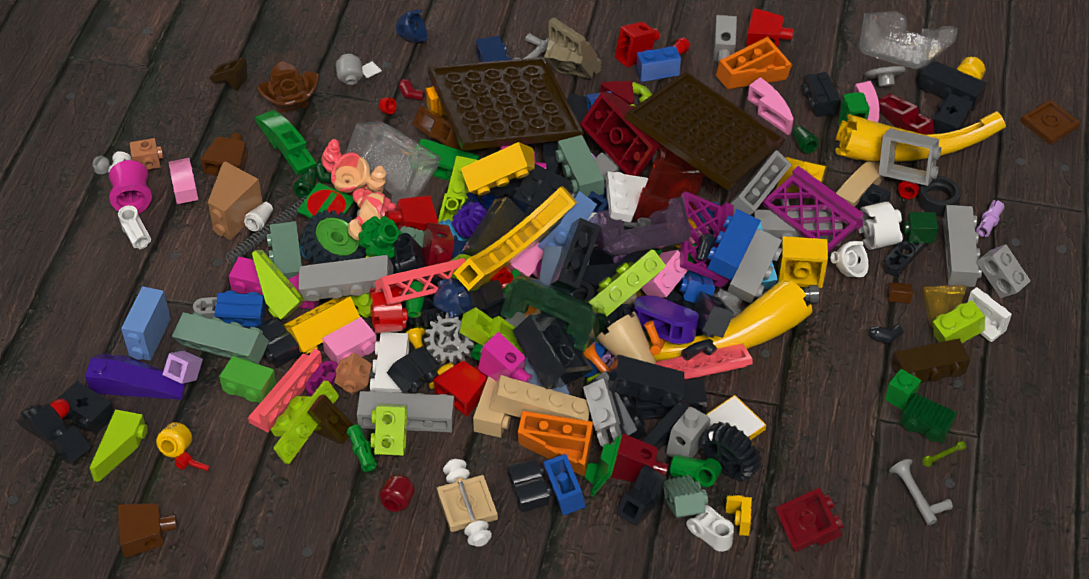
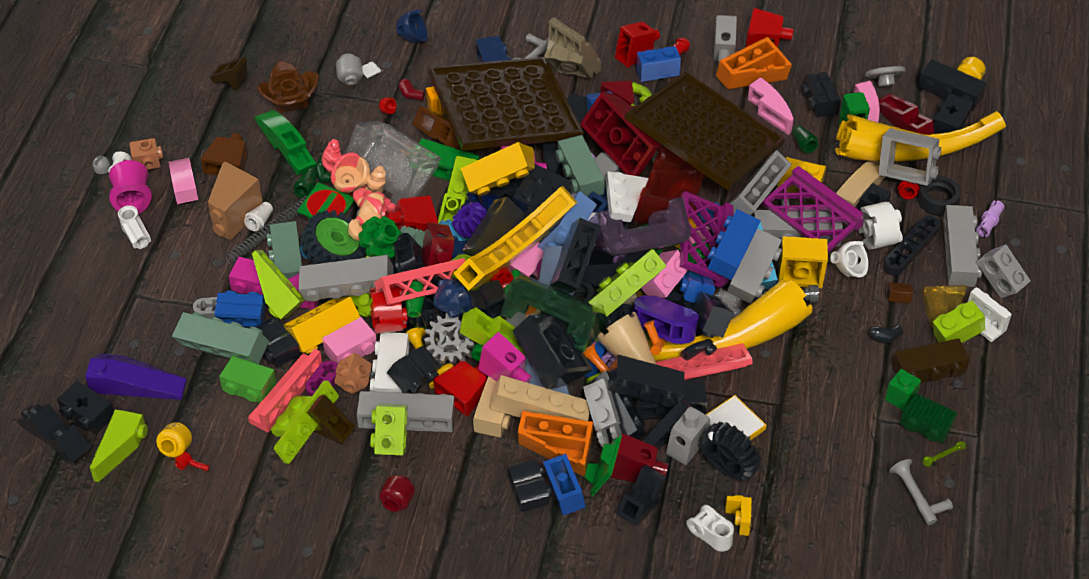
(61, 407): red hinge -> none
(142, 527): reddish brown torso -> none
(146, 323): medium blue brick -> none
(182, 367): lavender brick -> none
(361, 448): green pin -> none
(467, 503): tan plate -> none
(641, 223): dark grey hand -> none
(684, 496): sand green brick -> none
(695, 468): green piece -> none
(706, 243): black arm -> none
(810, 520): dark red plate -> none
(887, 39): clear windscreen -> none
(921, 227): dark green brick -> none
(1050, 122): reddish brown tile -> none

